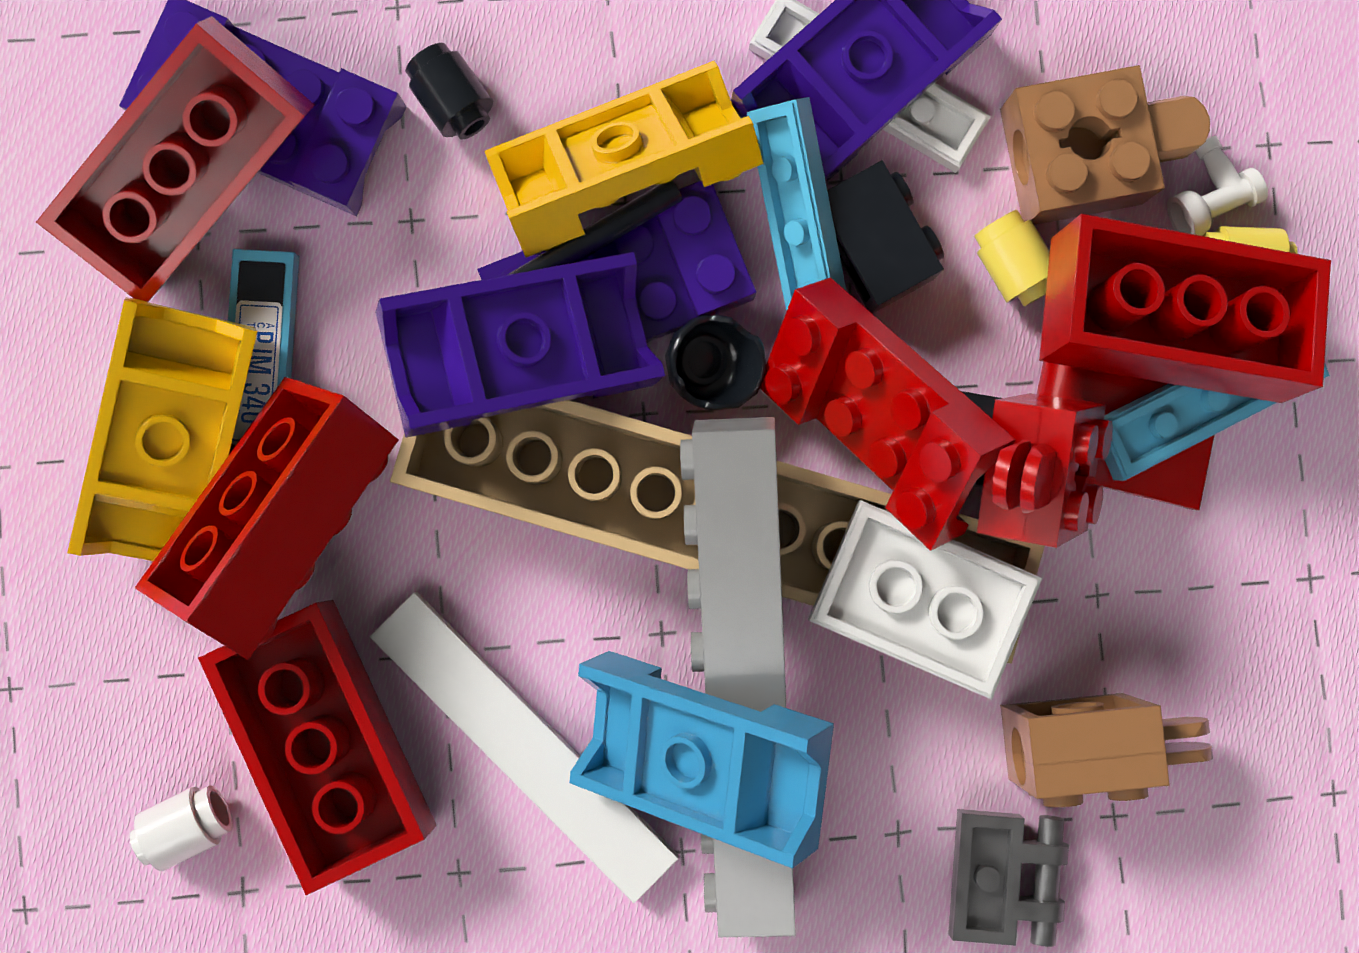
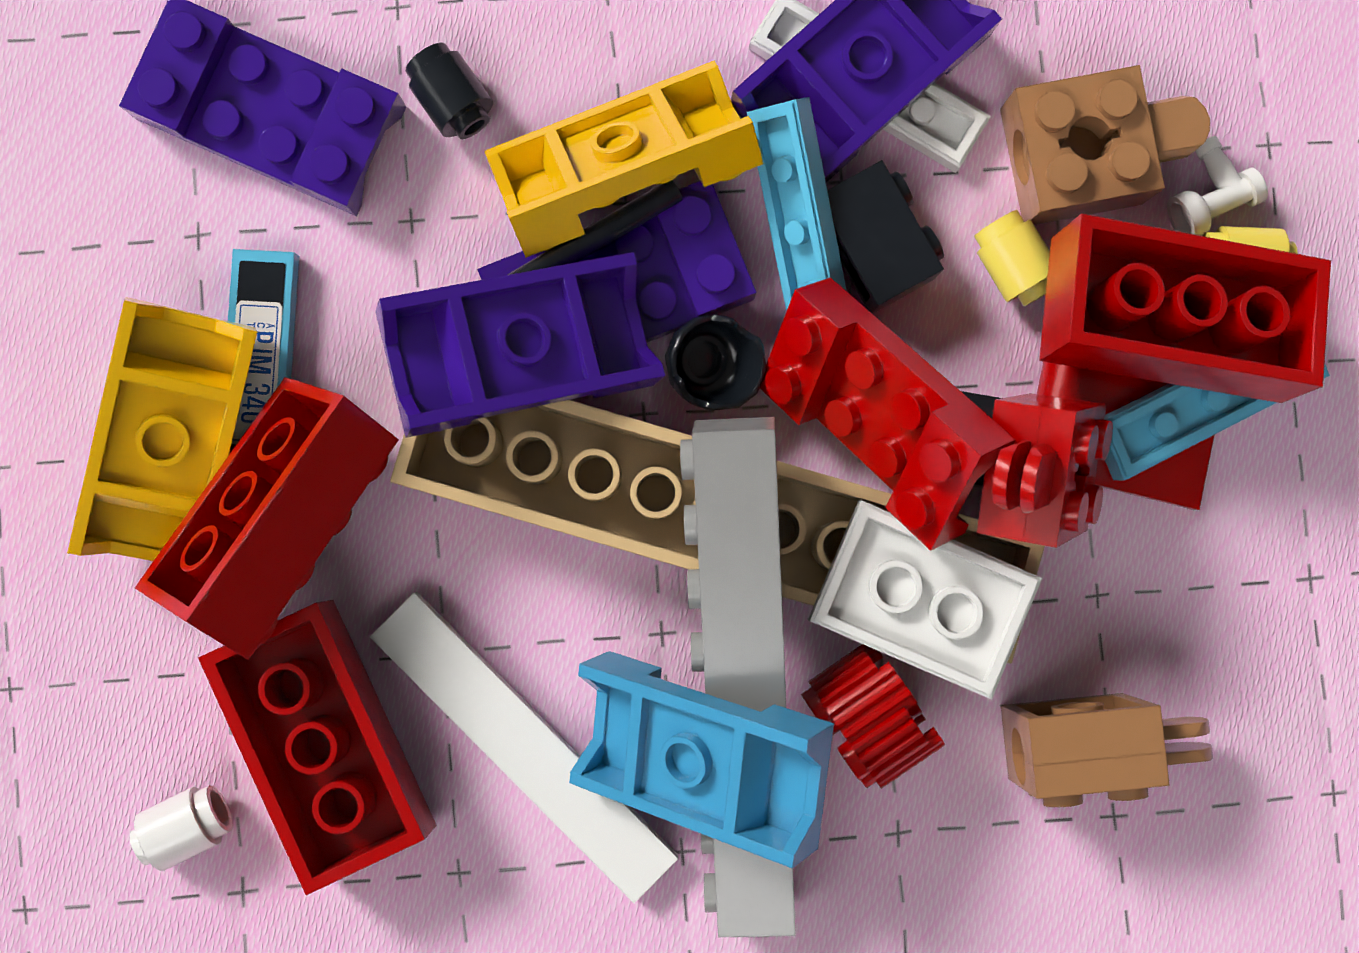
(175, 160): brick -> none
(874, 716): none -> red brick
(988, 878): flat silver plate -> none

